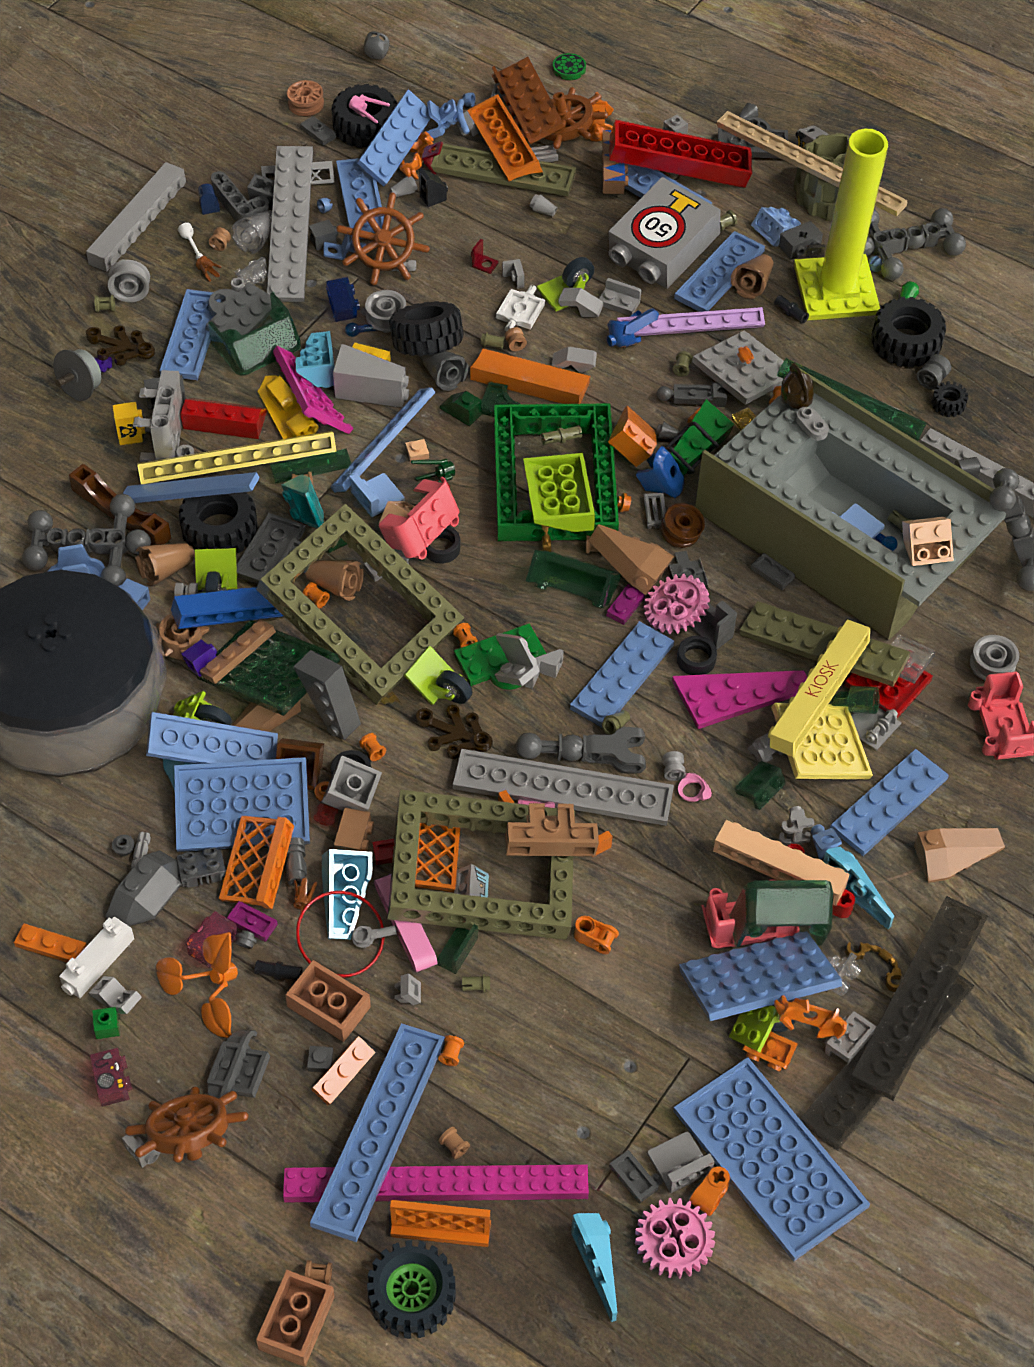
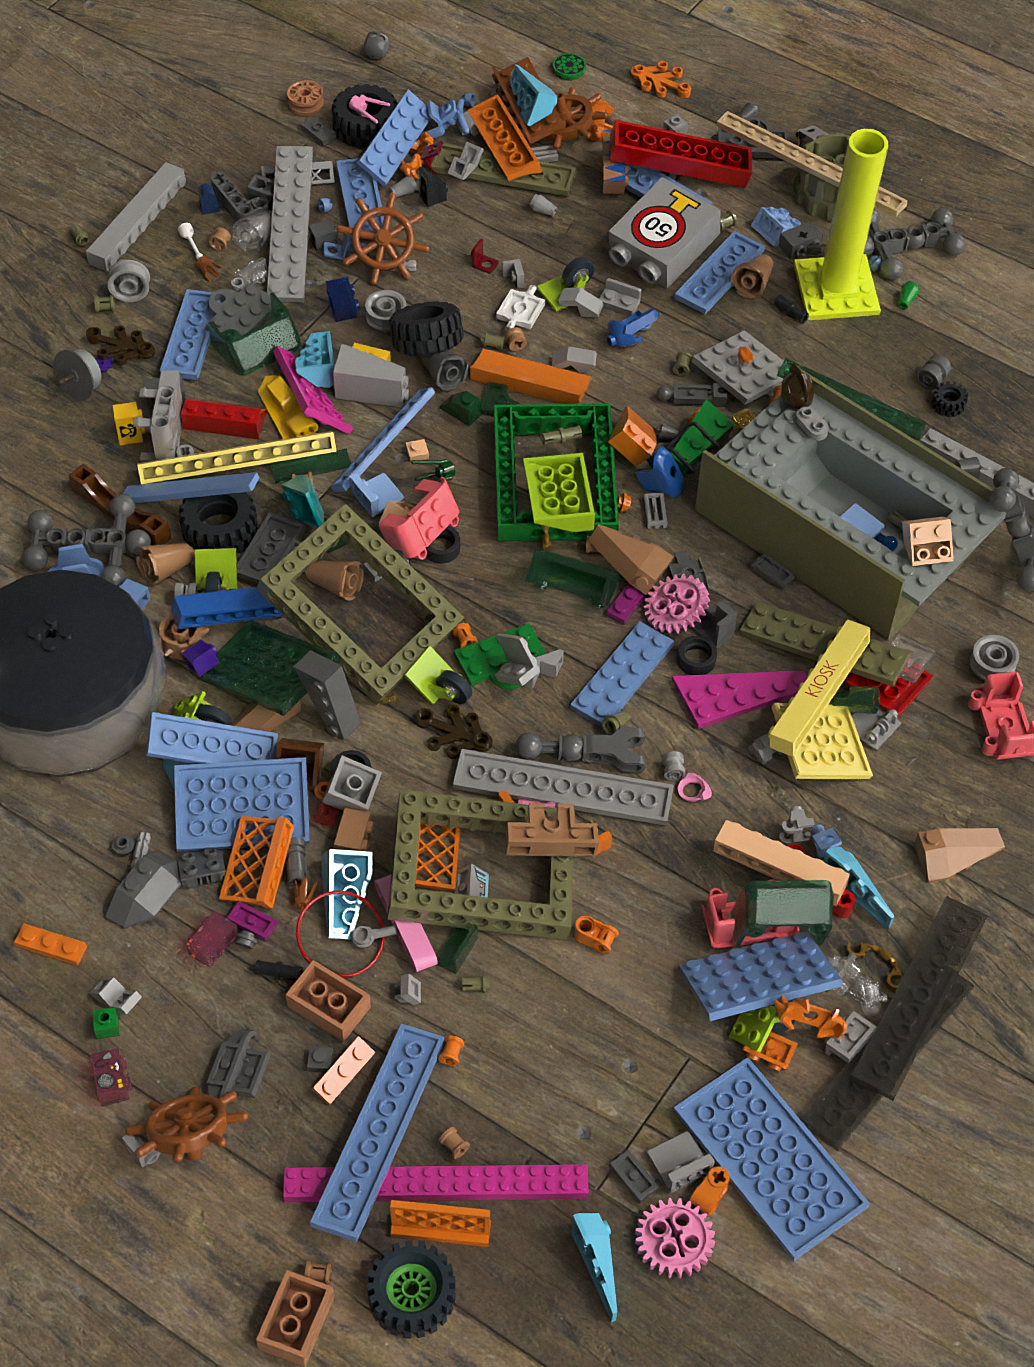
(81, 237): none -> olive pin
(96, 957): white brick -> none
(217, 952): orange plant -> none
(237, 651): medium nougat plate -> none
(316, 595): orange bush -> none
(353, 329): bar -> none
(372, 747): orange bush -> none
(383, 851): red tile -> none
(468, 161): none -> light grey slope
(533, 96): none -> medium azure wedge
(641, 72): none -> orange plant
(679, 515): reddish brown wheel -> none
(702, 321): lavender tile -> none
(761, 784): clear green bracket -> none
(868, 995): none -> clear hips
(889, 802): medium blue plate -> none
(912, 315): black tyre -> none

